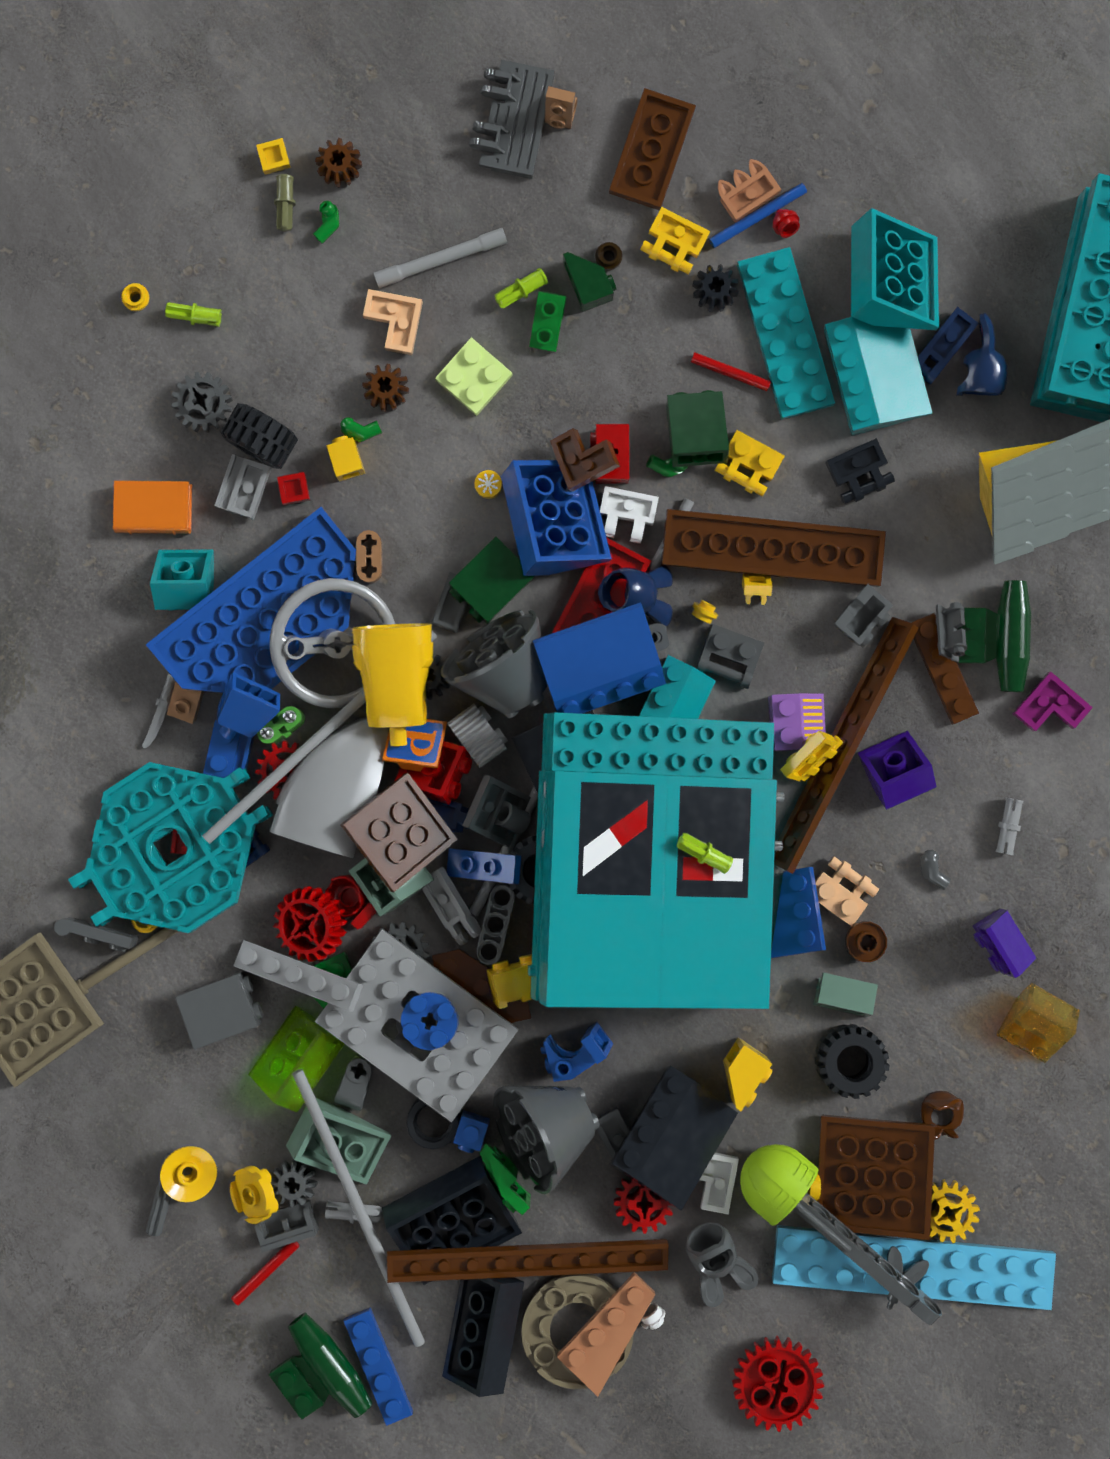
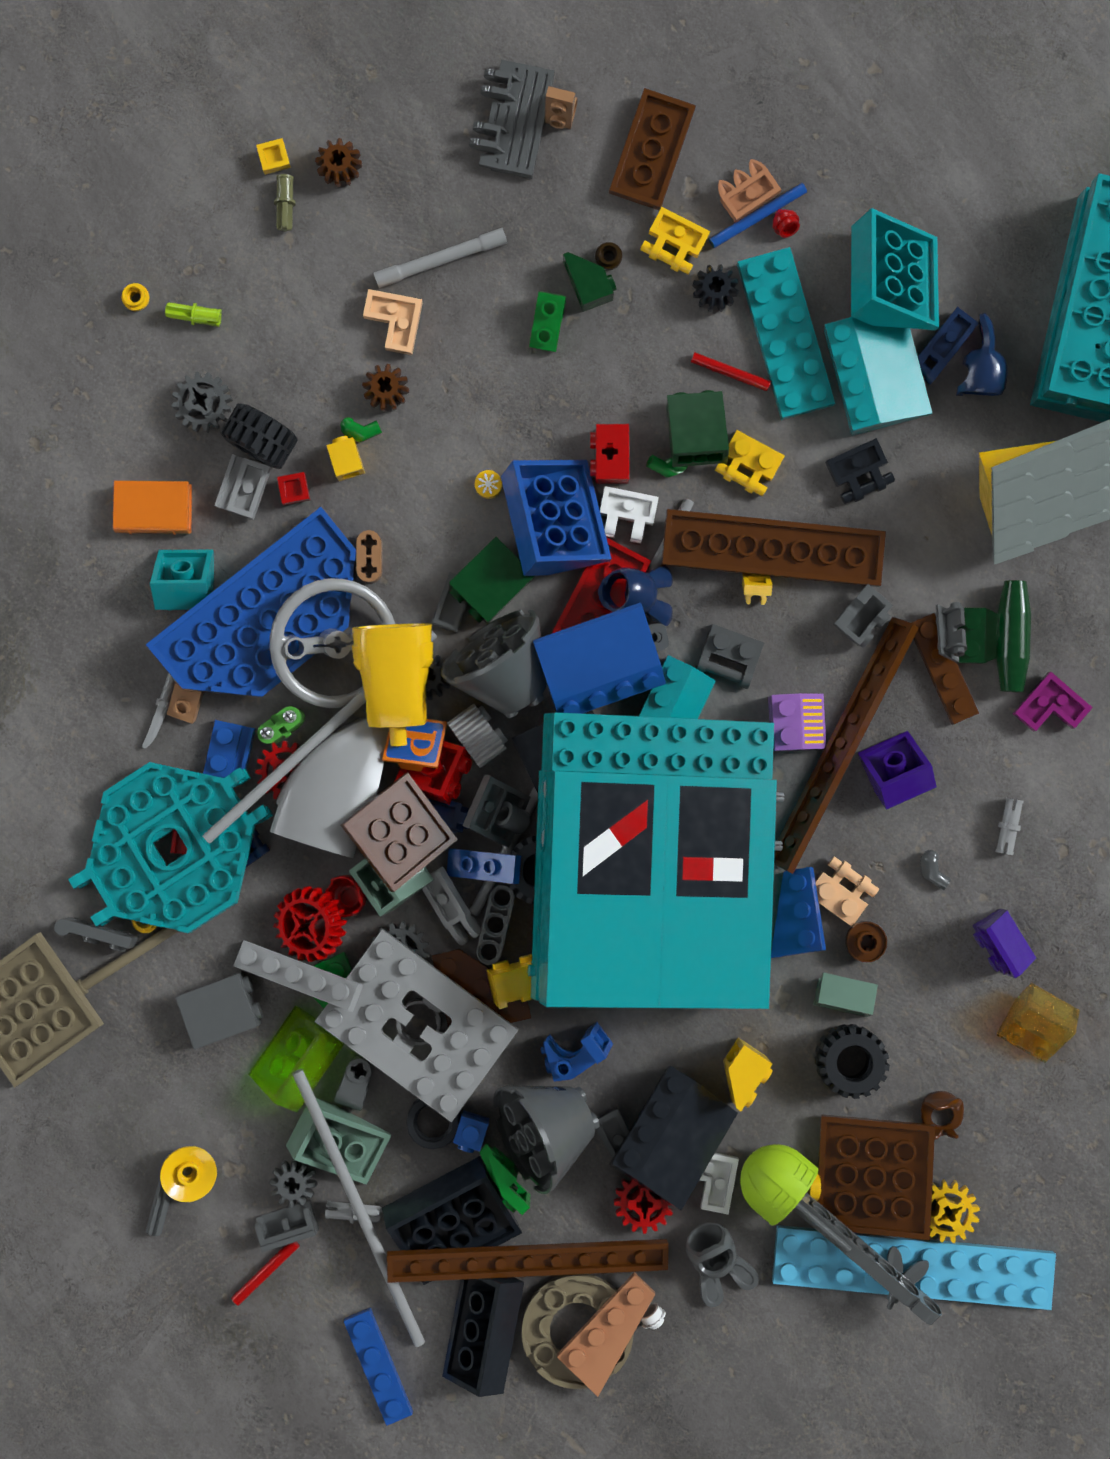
(246, 707): blue torso -> none
(253, 1182): yellow plate -> none
(318, 1372): dark green plate -> none
(330, 221): green arm -> none
(364, 916): red tile -> none
(416, 1030): blue plate -> none
(474, 376): yellowish green plate -> none
(521, 288): lime axle -> none
(582, 466): reddish brown plate -> none
(704, 611): yellow plate -> none
(704, 853): lime axle -> none
(753, 1378): red gear -> none
(811, 756): yellow plate -> none

